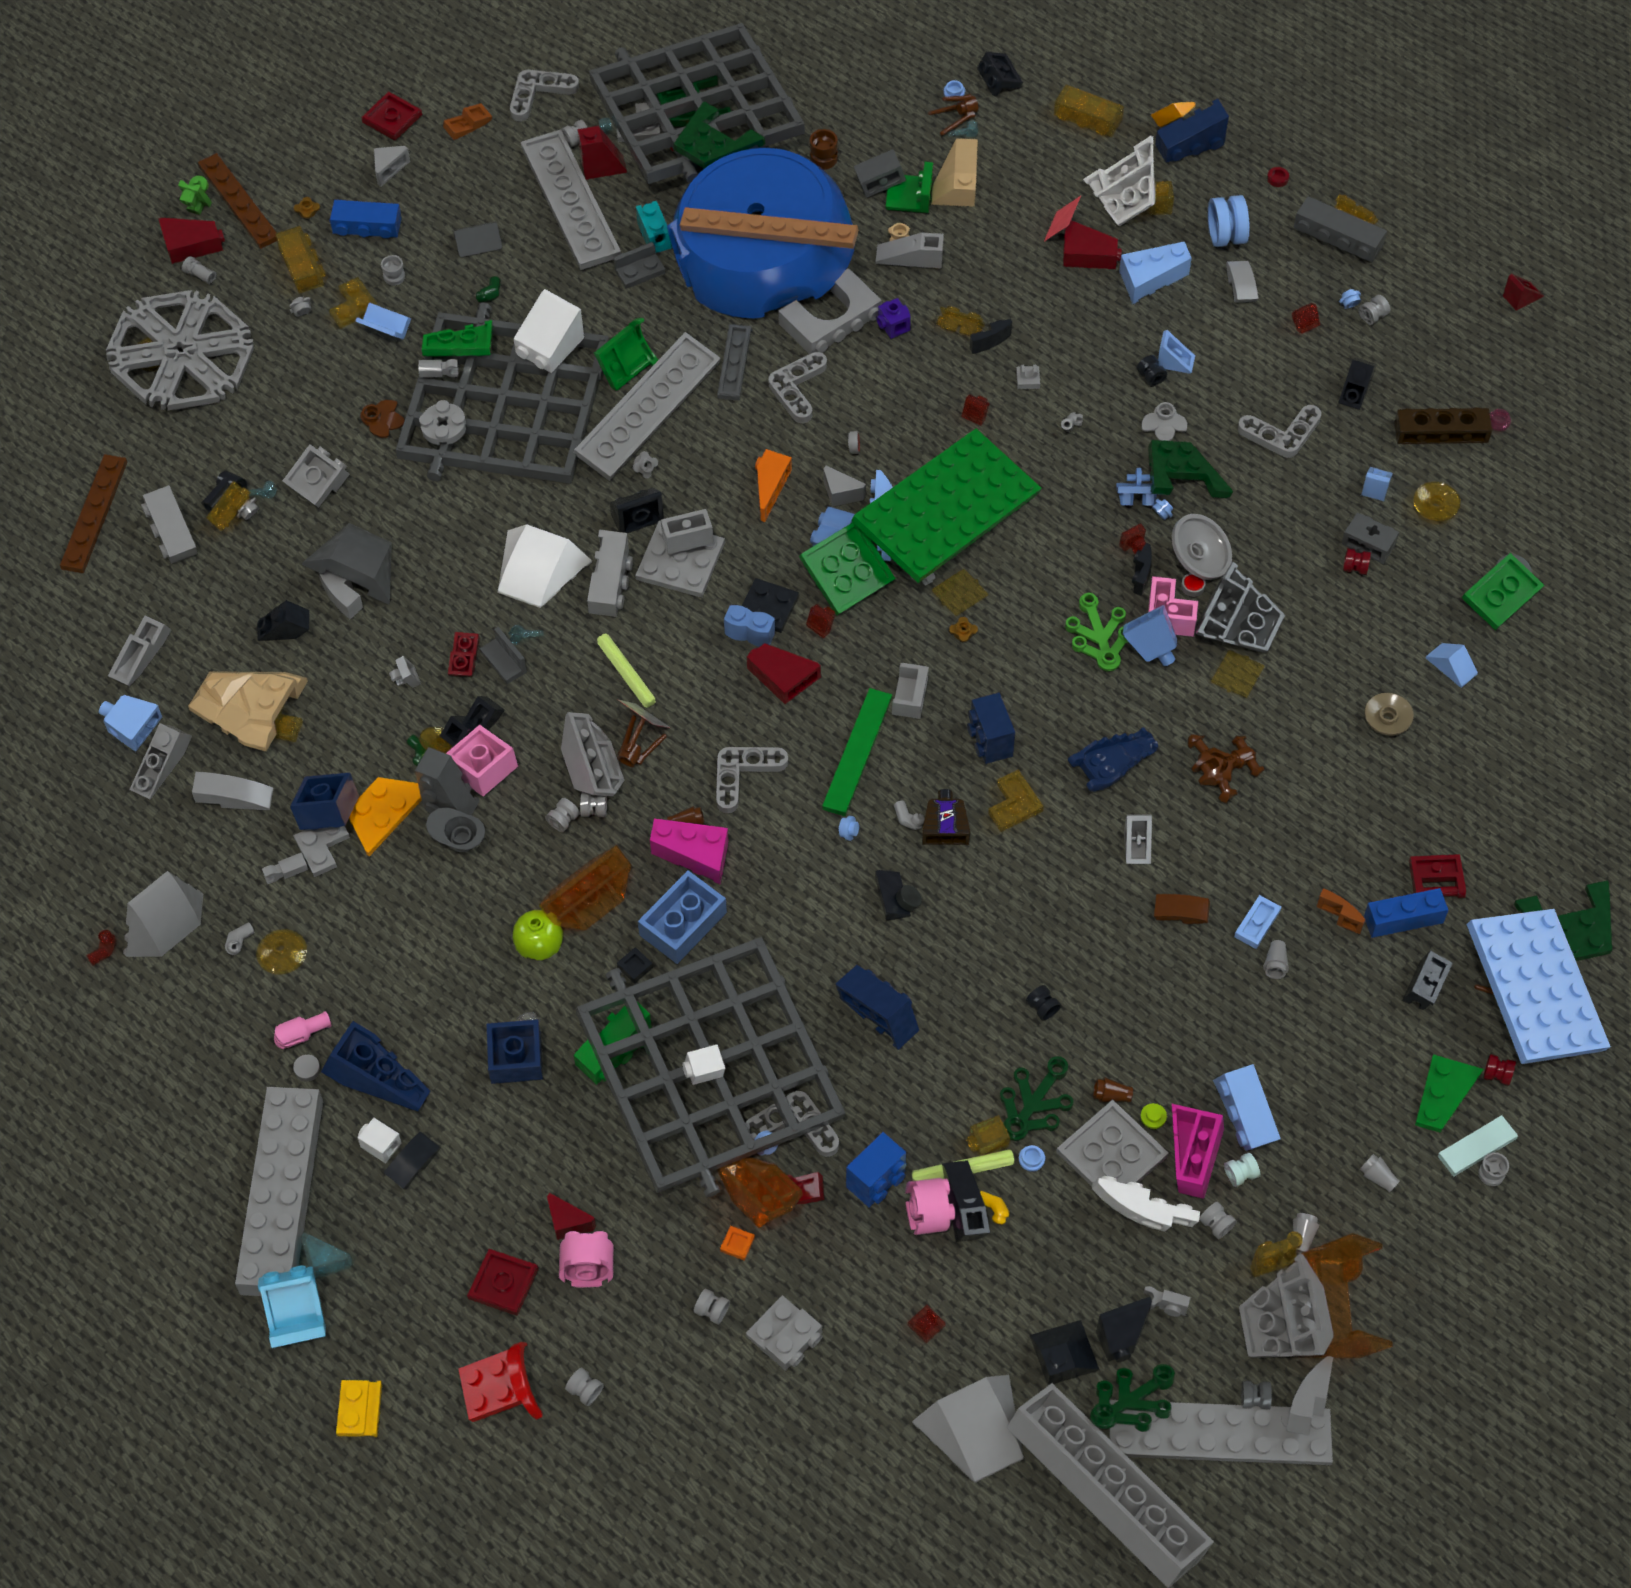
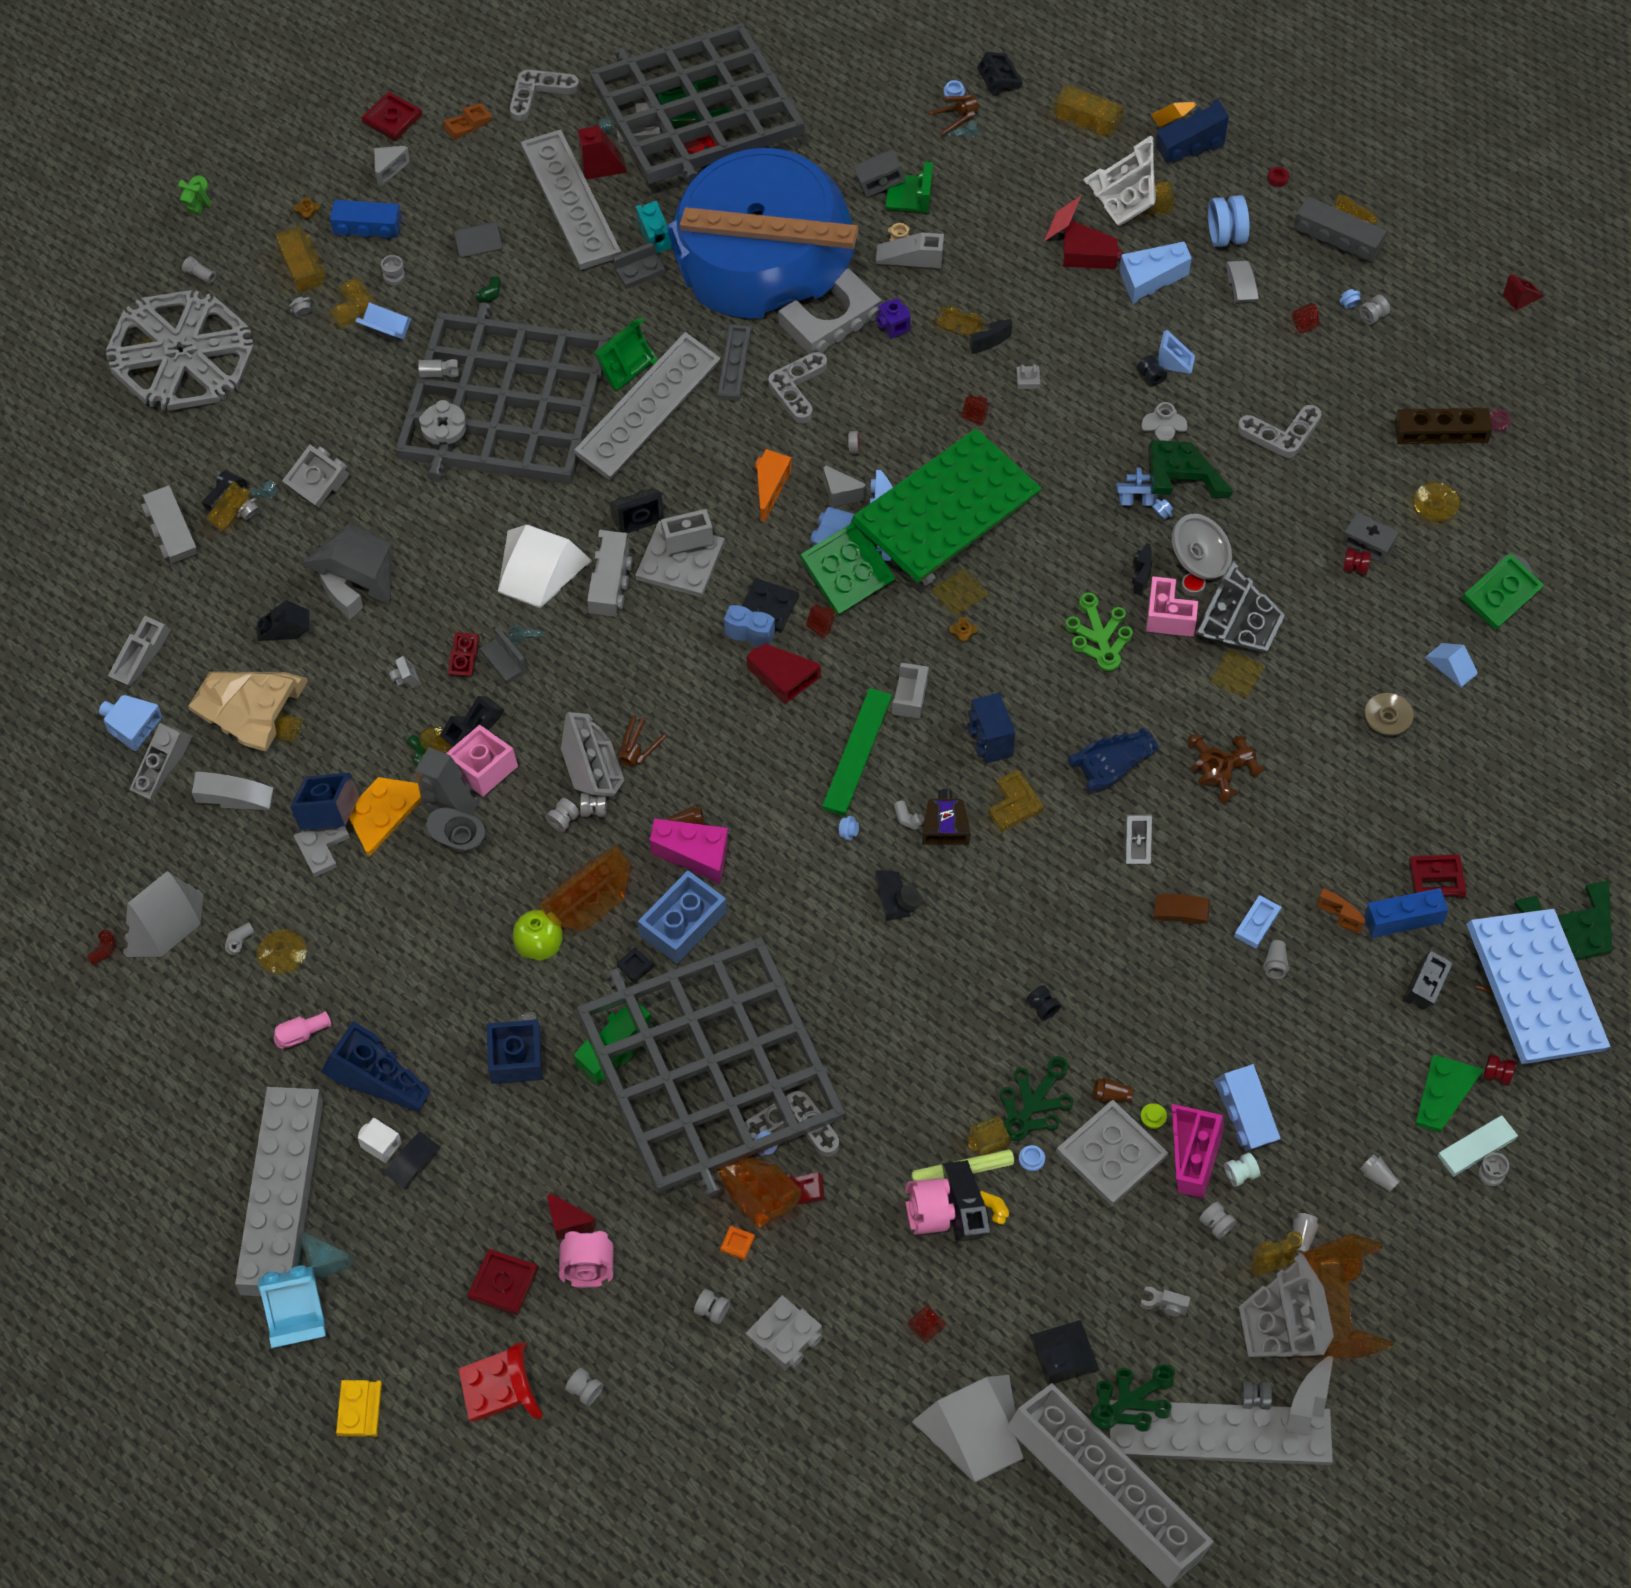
(93, 513): reddish brown plate -> none
(190, 238): dark red slope -> none
(238, 200): reddish brown plate -> none
(285, 868): light grey bar -> none
(307, 1068): light grey tile -> none
(384, 419): reddish brown plate -> none
(464, 342): green wing -> none
(549, 332): white slope -> none
(571, 133): light grey wheel -> none
(626, 670): yellowish green axle -> none
(640, 461): light grey plate -> none
(643, 713): flat silver sticker -> none
(704, 1064): white brick -> none
(706, 144): dark green wing -> none
(734, 767): light grey beam -> none
(824, 148): reddish brown wheel -> none
(876, 1170): blue brick -> none
(880, 1003): dark blue wedge -> none
(957, 177): tan wedge -> none
(1072, 419): light grey arm -> none
(1121, 1329): black slope -> none
(1133, 538): clear red tile -> none
(1134, 1203): white slope -> none
(1152, 636): medium blue torso -> none
(1357, 383): black slope -> none
(1376, 483): light blue slope -> none

